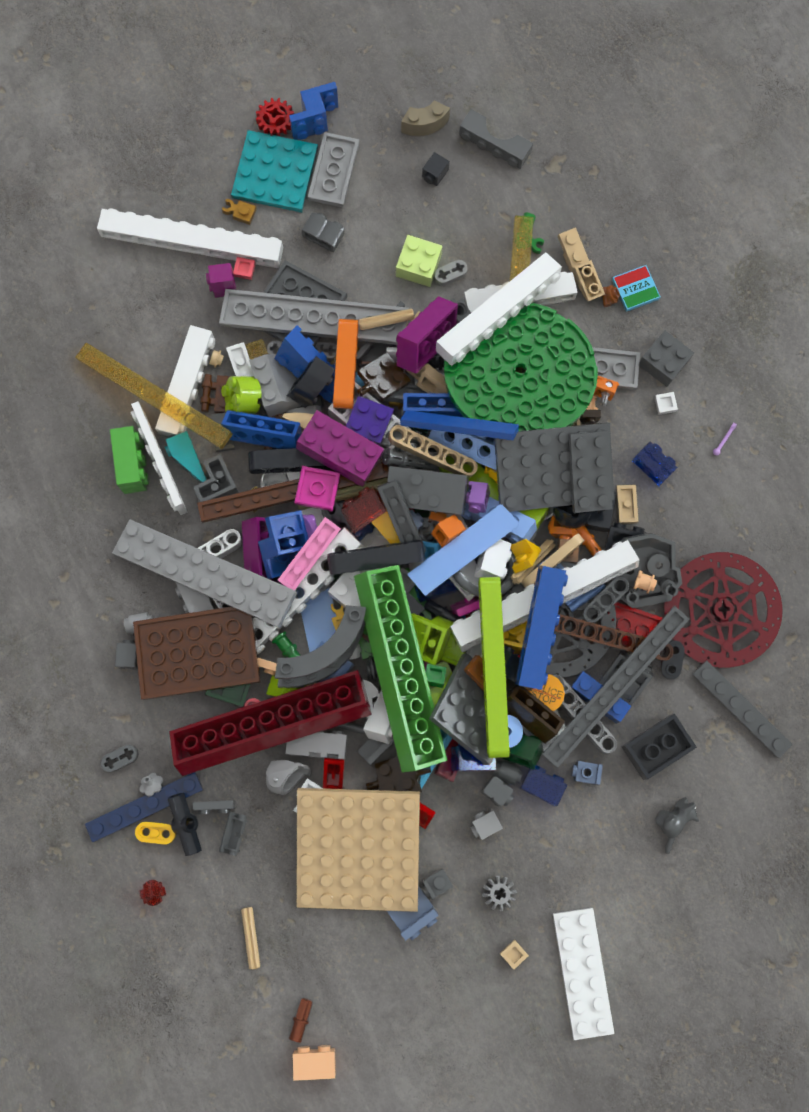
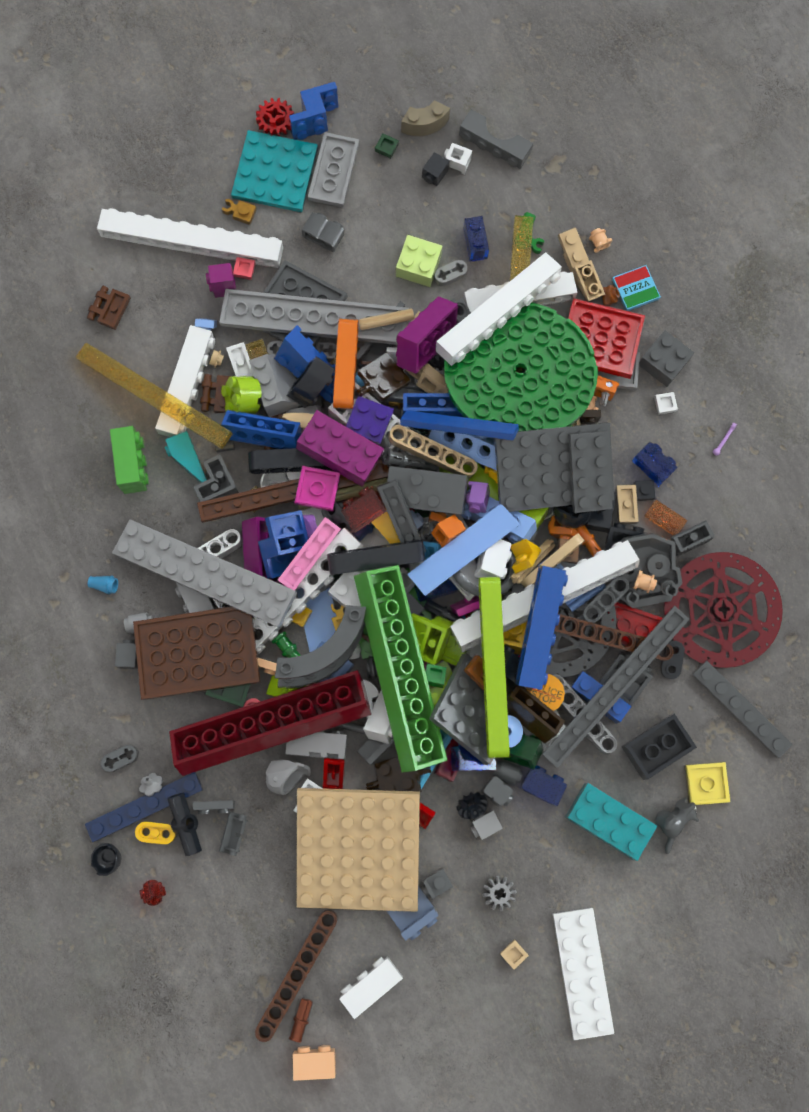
(105, 584): none -> dark azure cone
(105, 859): none -> black hair
(113, 308): none -> reddish brown plate
(156, 454): white plate -> none
(205, 323): none -> light blue plate
(250, 938): tan axle -> none
(292, 984): none -> reddish brown beam
(301, 618): none -> yellow tile
(370, 986): none -> white brick
(386, 145): none -> dark green plate
(458, 157): none -> white brick
(474, 810): none -> black gear
(476, 238): none -> clear blue brick
(595, 772): sand blue brick -> none
(600, 239): none -> light nougat brick
(611, 333): none -> plate
(611, 821): none -> teal brick
(645, 490): none -> black plate
(665, 517): none -> clear orange plate
(692, 538): none -> dark grey brick
(707, 783): none -> light yellow tile

